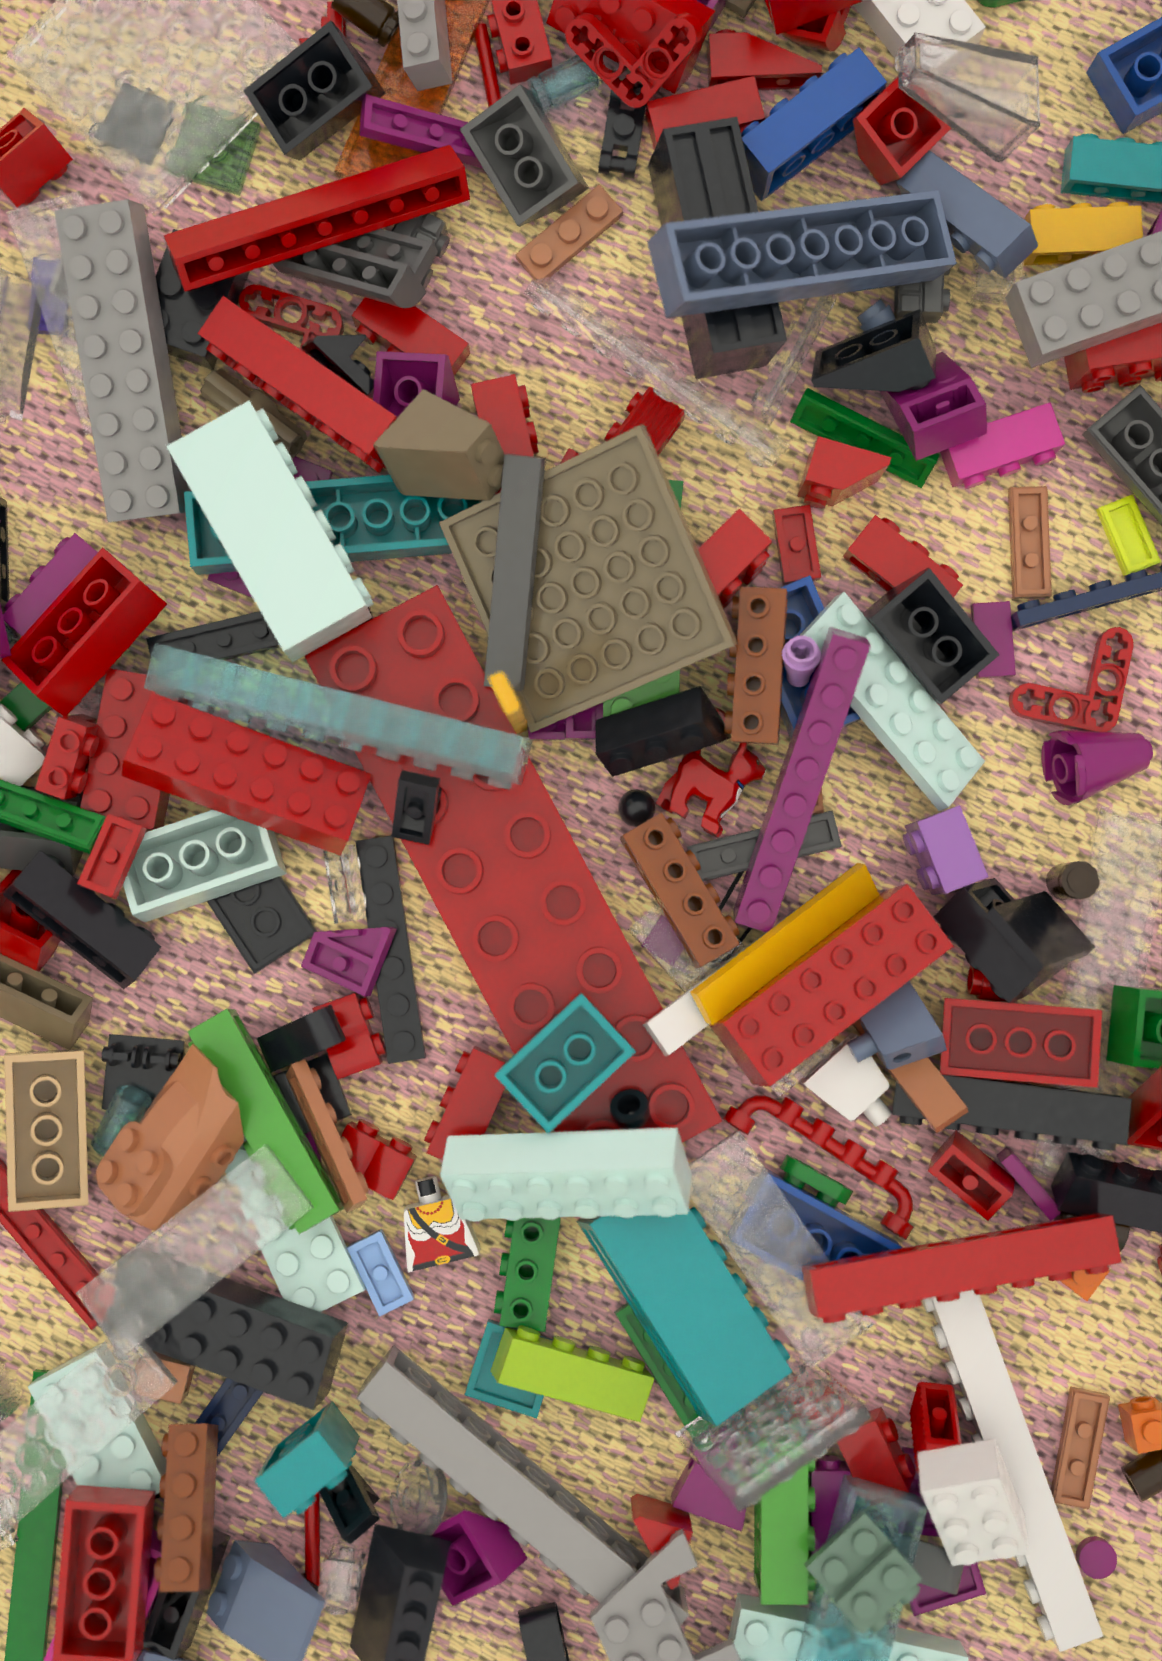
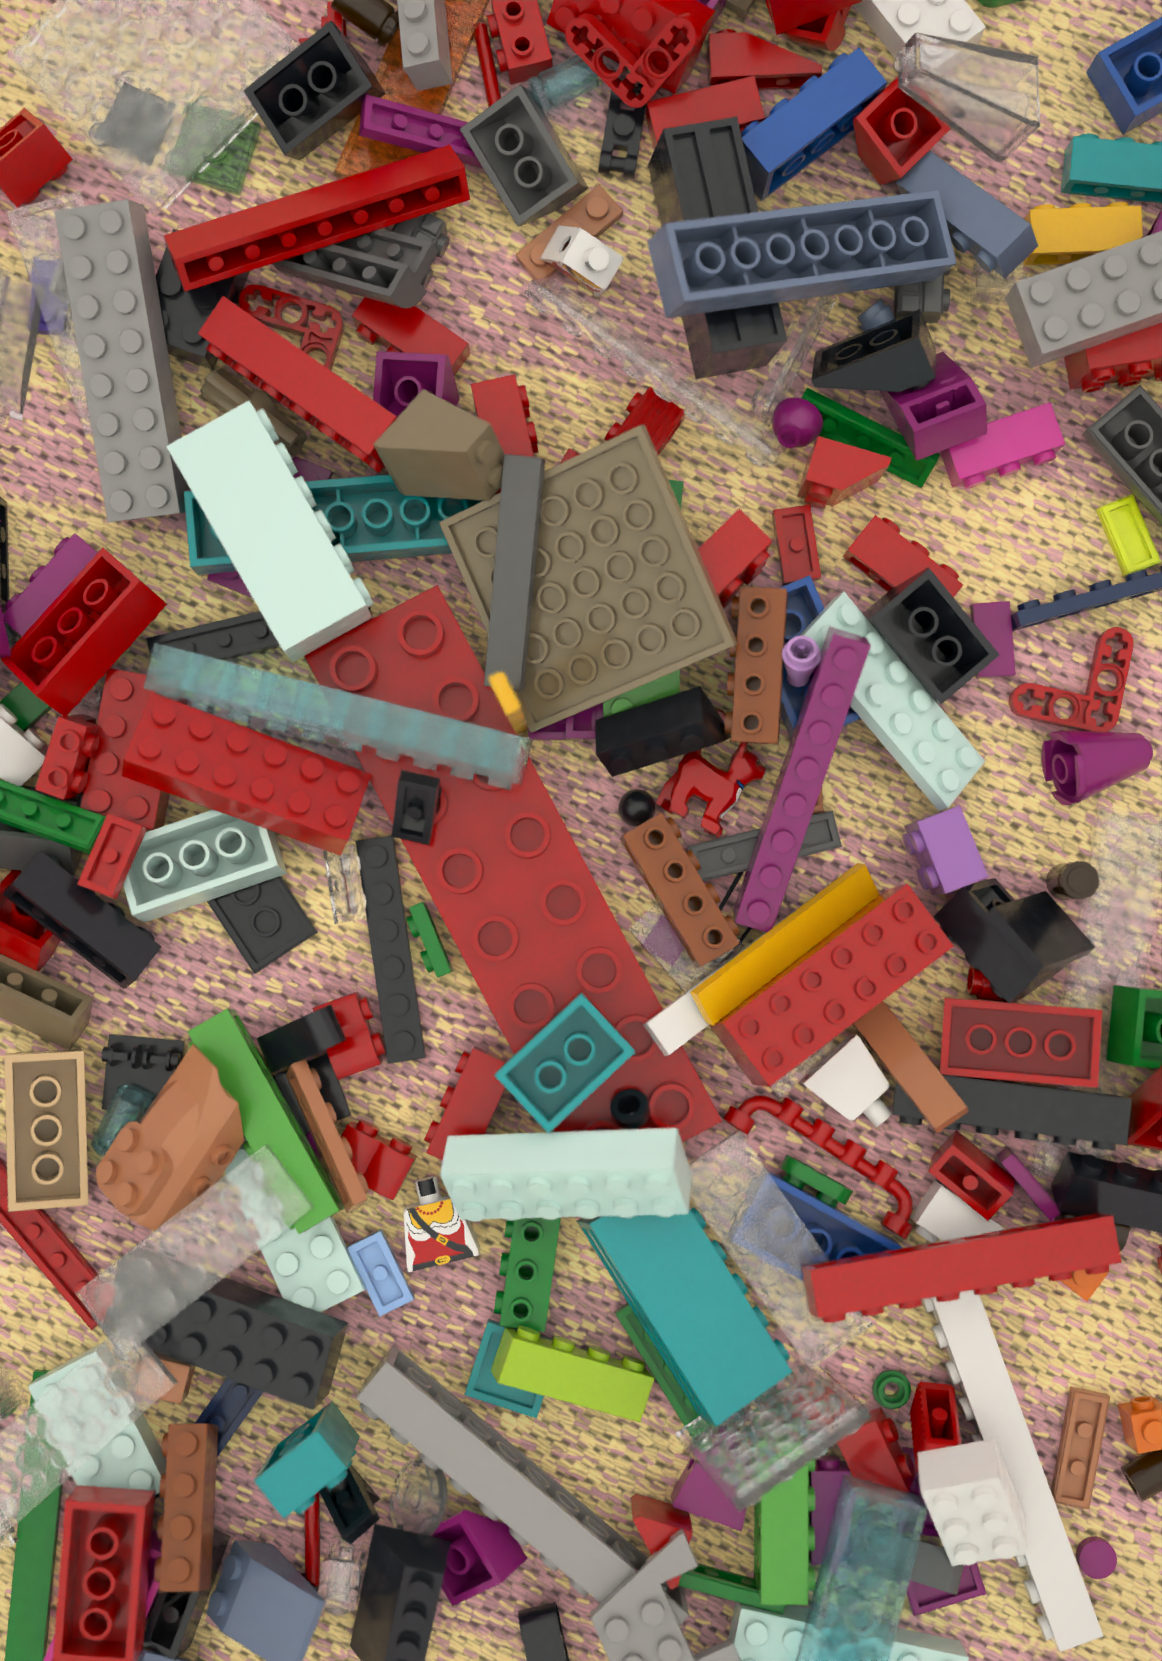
(335, 355): black slope -> none
(349, 956): magenta wing -> none
(422, 925): none -> green plate
(583, 260): none -> white torso
(725, 1585): none -> green tile
(796, 422): none -> magenta brick
(864, 1573): sand green plate -> none
(898, 1031): sand blue torso -> none
(900, 1397): none -> green plate
(948, 1217): none -> white brick
(1029, 542): nougat tile -> none

